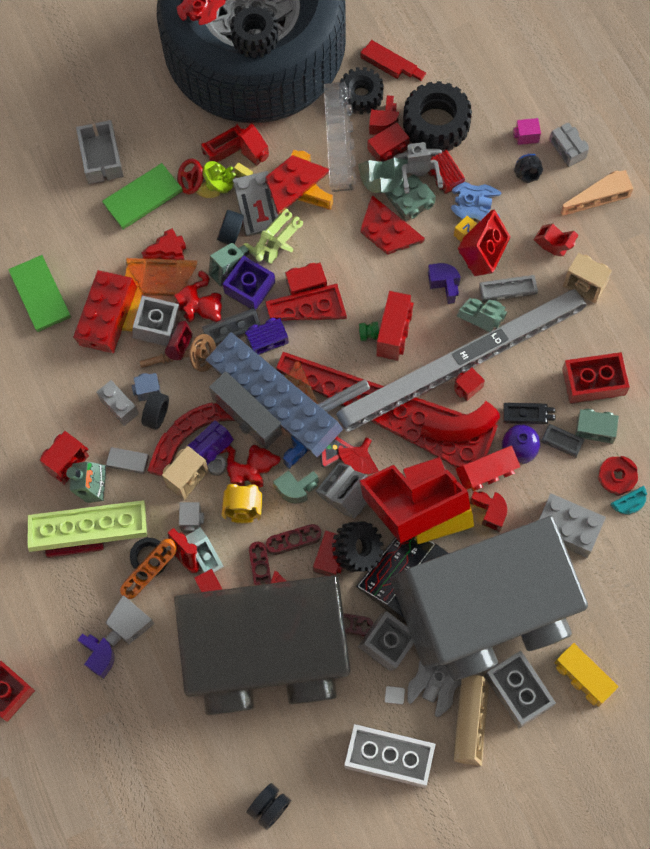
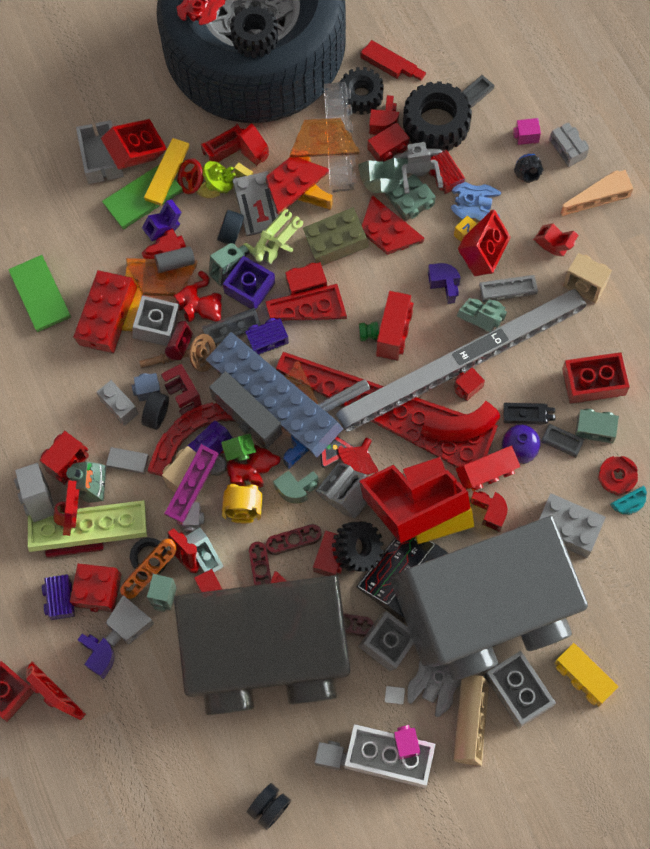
(34, 492): none -> light grey brick
(51, 692): none -> red wing
(58, 595): none -> dark purple brick
(69, 508): none -> red plate
(95, 587): none -> red brick
(133, 143): none -> red brick
(159, 223): none -> dark purple brick
(161, 592): none -> sand green brick
(166, 171): none -> yellow tile
(174, 259): none -> dark grey brick
(182, 383): none -> dark red panel
(191, 484): none -> magenta fence
(238, 447): none -> bright green brick
(323, 138): none -> clear orange wing
(330, 755): none -> light grey brick
(336, 237): none -> olive piece
(406, 742): none -> dark pink brick
(478, 90): none -> dark grey tile

